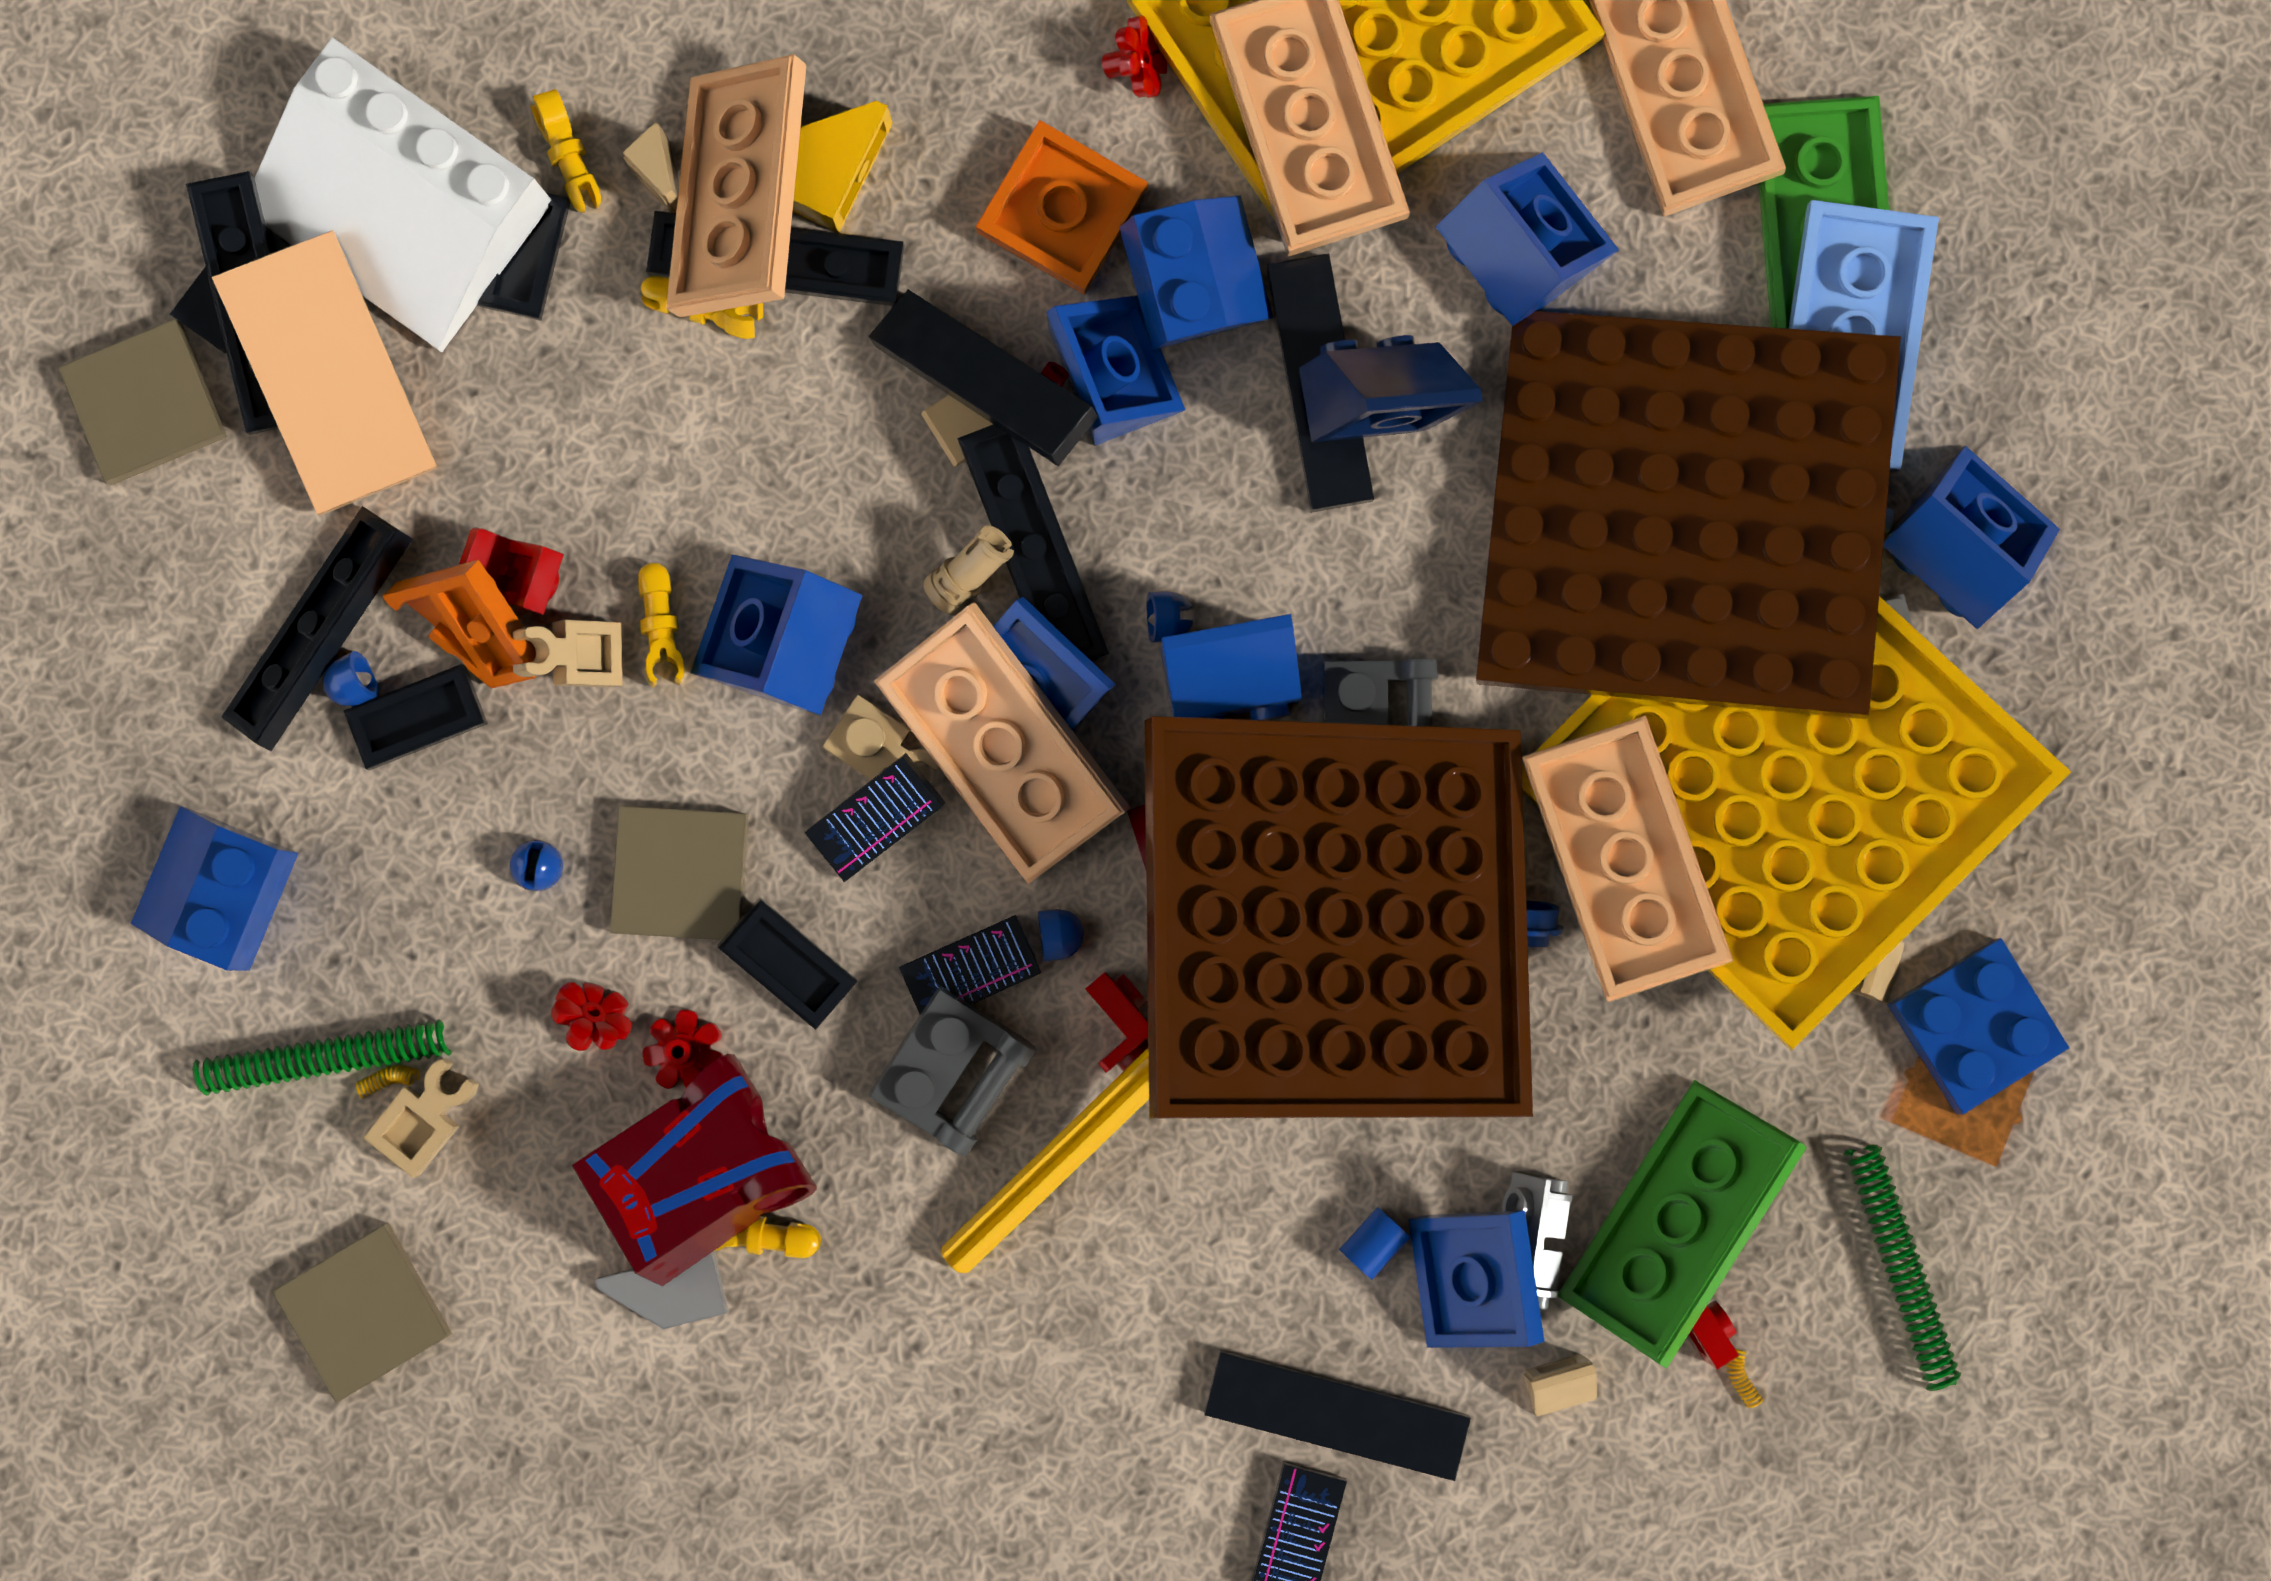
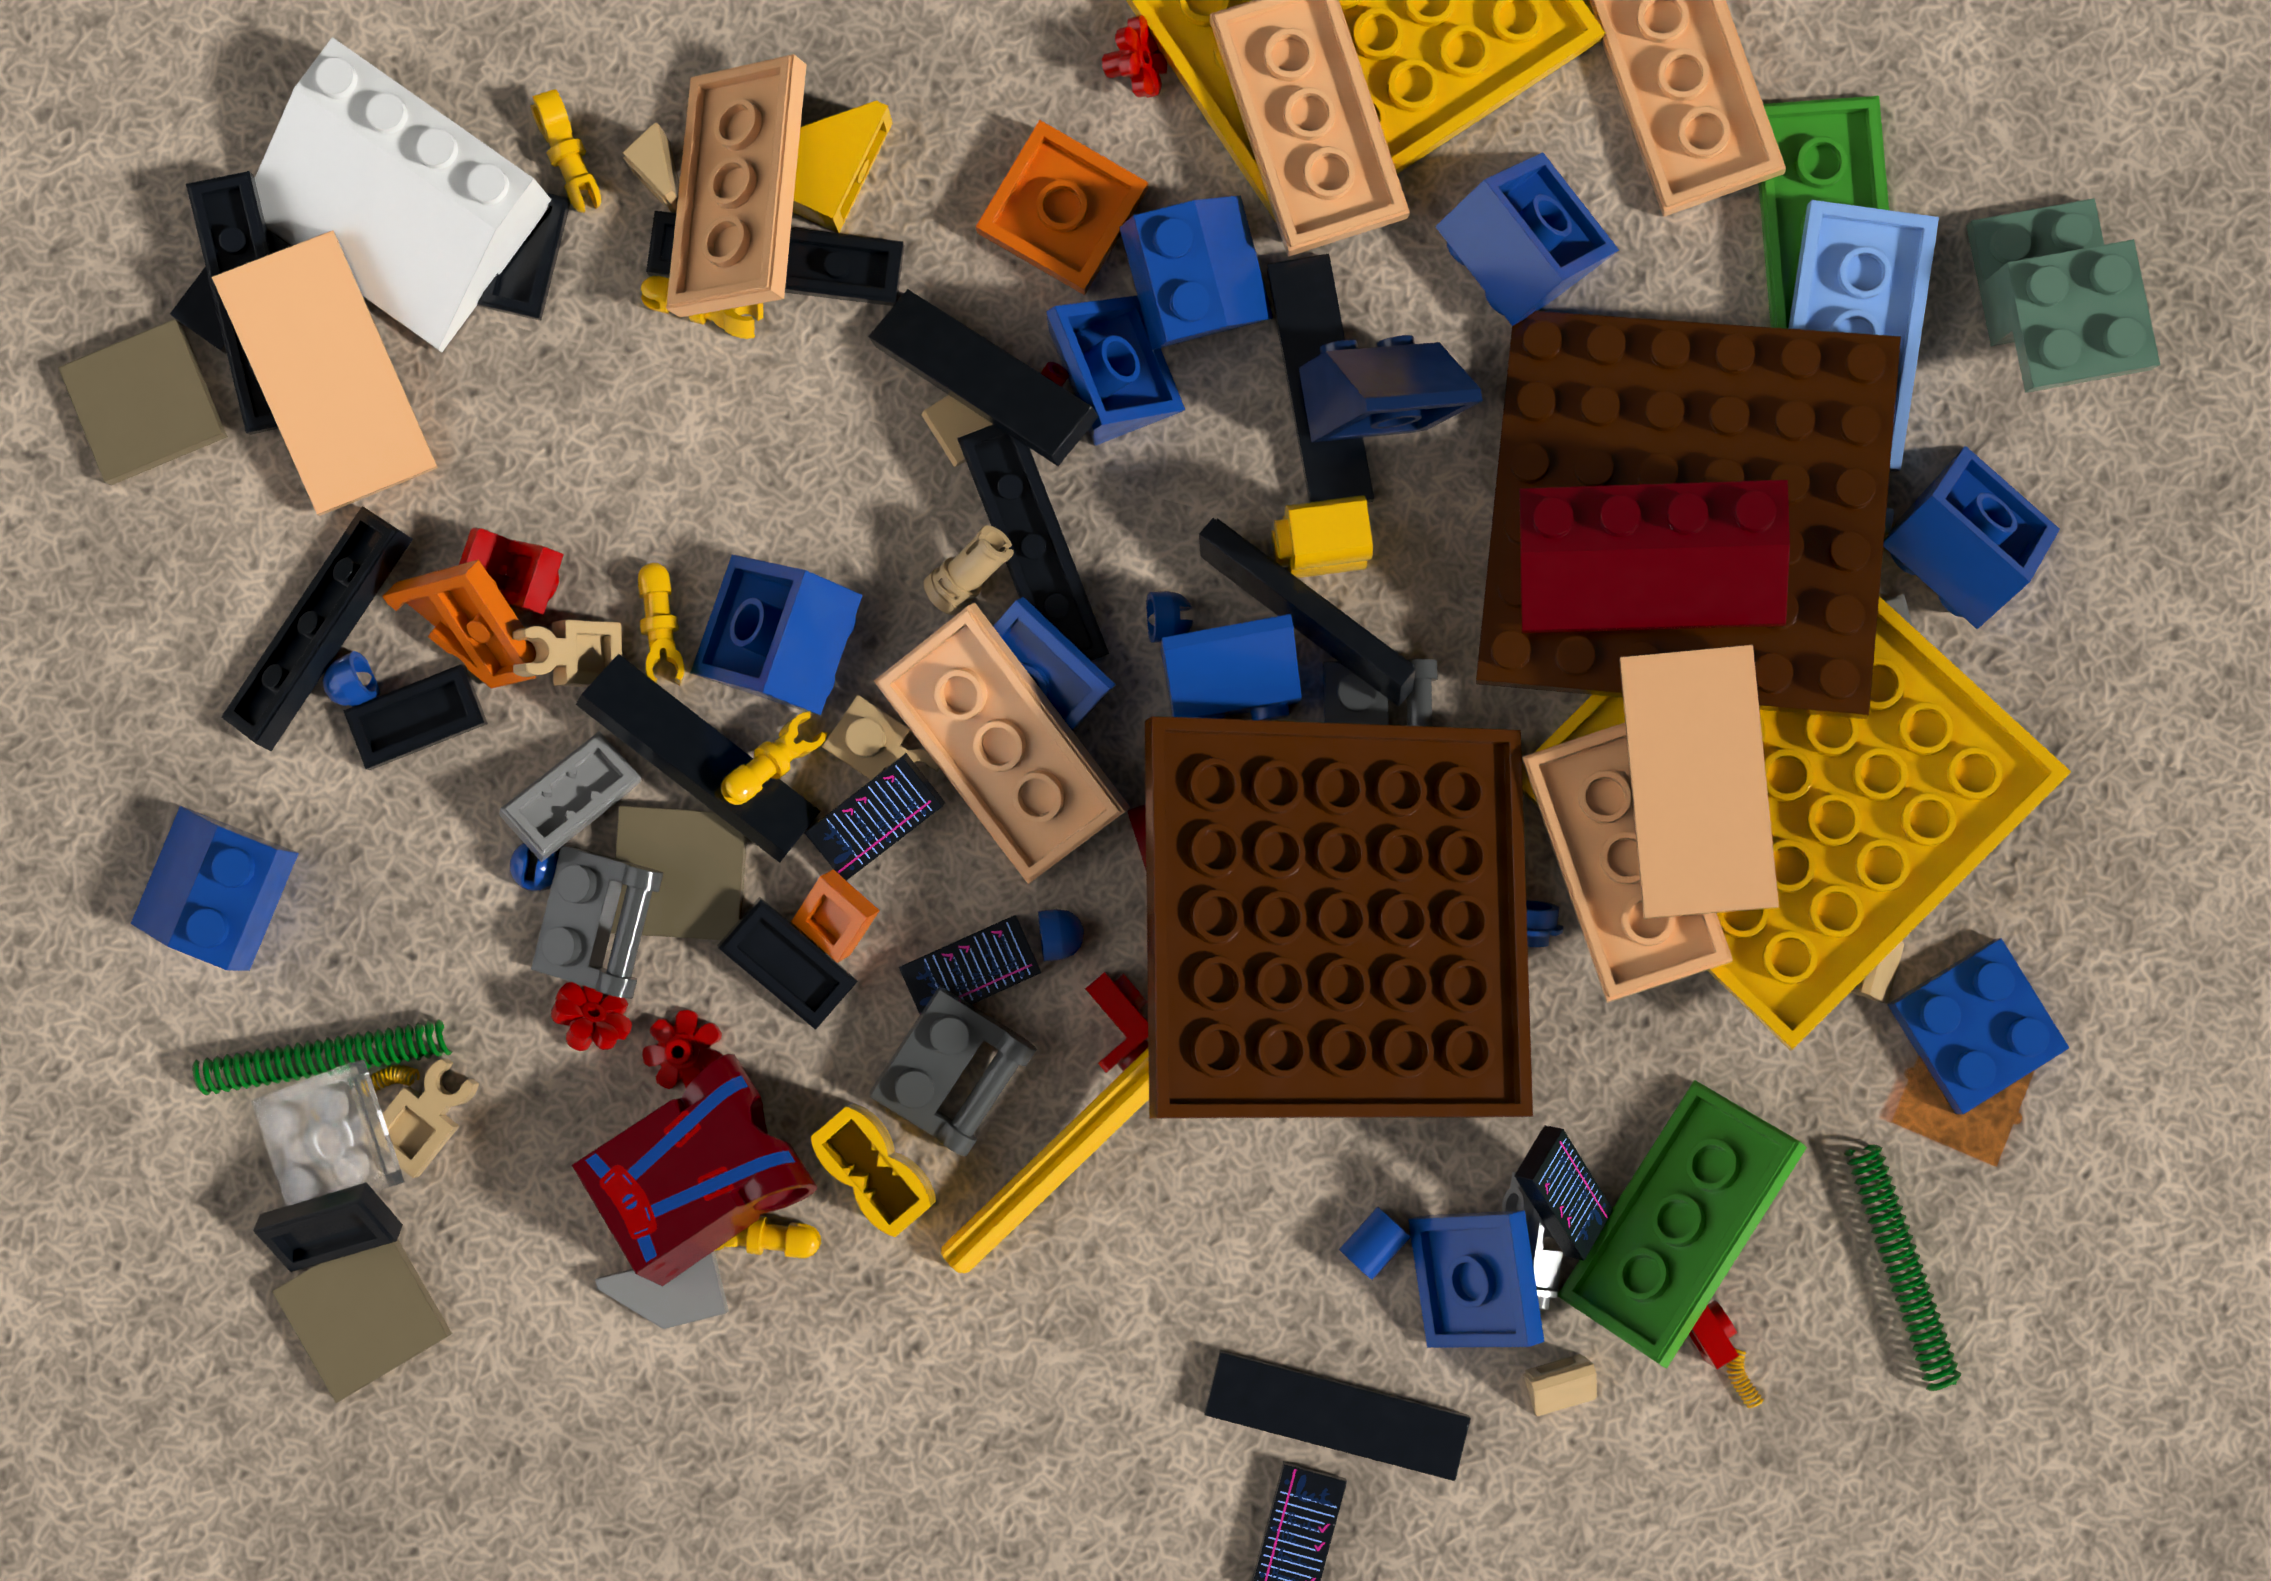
(327, 1135): none -> clear plate
(328, 1227): none -> black tile
(569, 796): none -> light grey plate
(582, 918): none -> dark grey plate
(693, 755): none -> black tile
(769, 761): none -> yellow piece
(835, 916): none -> orange plate
(862, 1155): none -> yellow brick
(1309, 611): none -> black tile
(1323, 537): none -> yellow brick
(1563, 1192): none -> black tile
(1654, 556): none -> dark red slope
(1698, 782): none -> light nougat tile
(2062, 295): none -> sand green bracket

